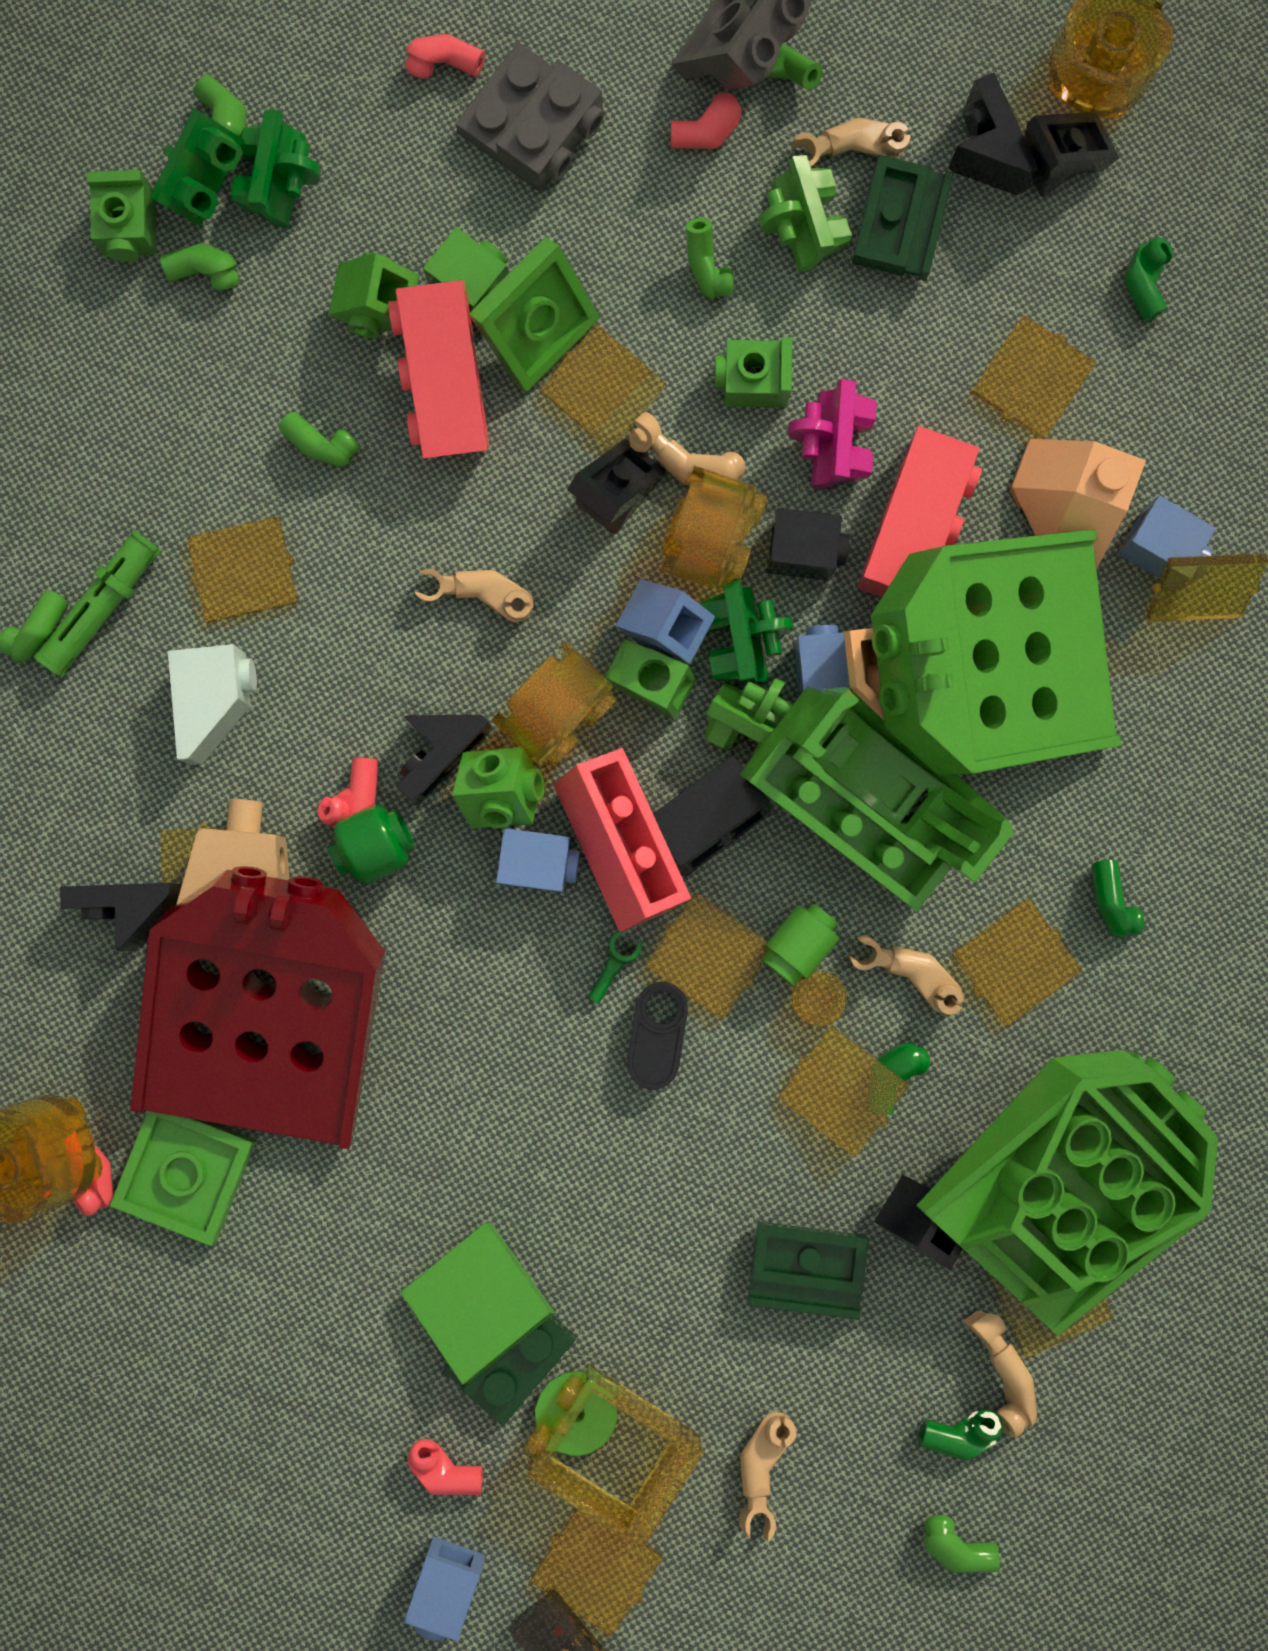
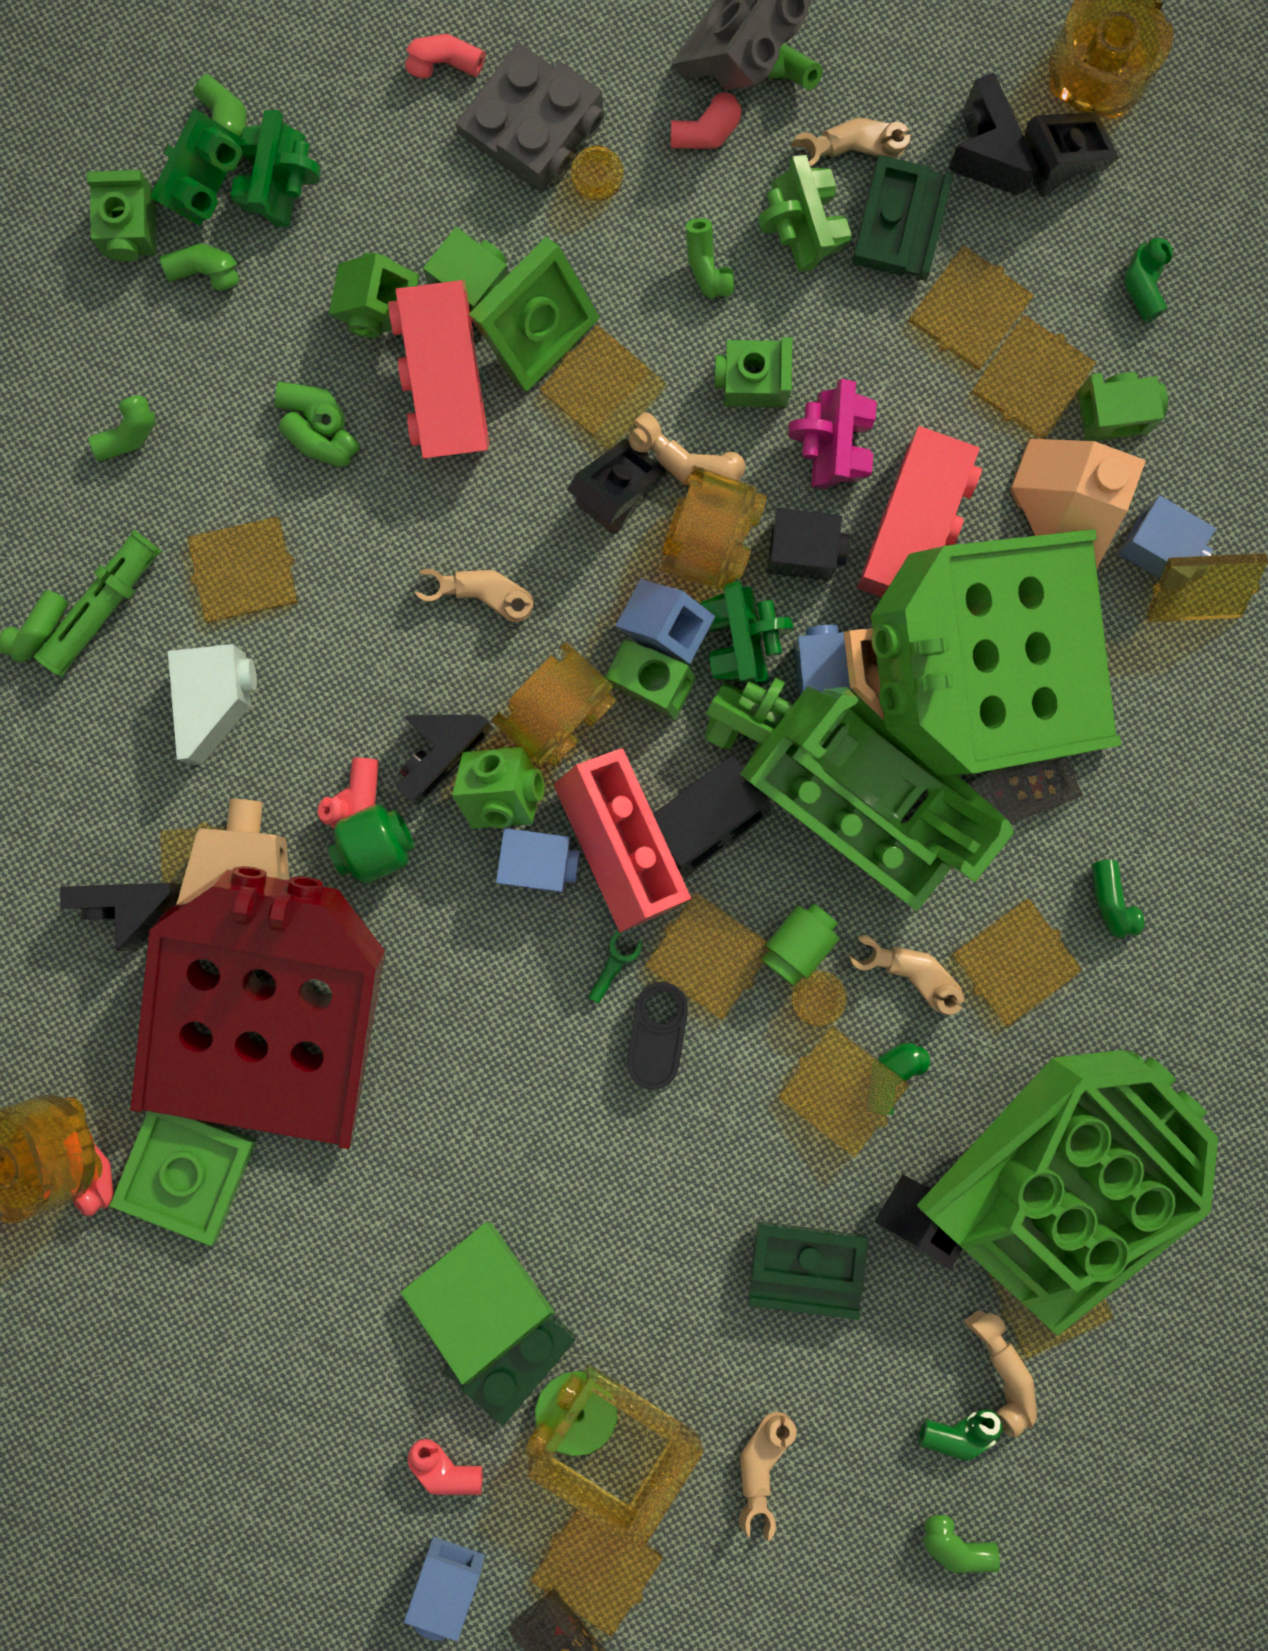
(129, 434): none -> bright green arm
(315, 404): none -> bright green arm
(597, 173): none -> clear yellow plate
(971, 308): none -> clear yellow piece
(1029, 787): none -> clear smoke tile
(1121, 406): none -> bright green brick

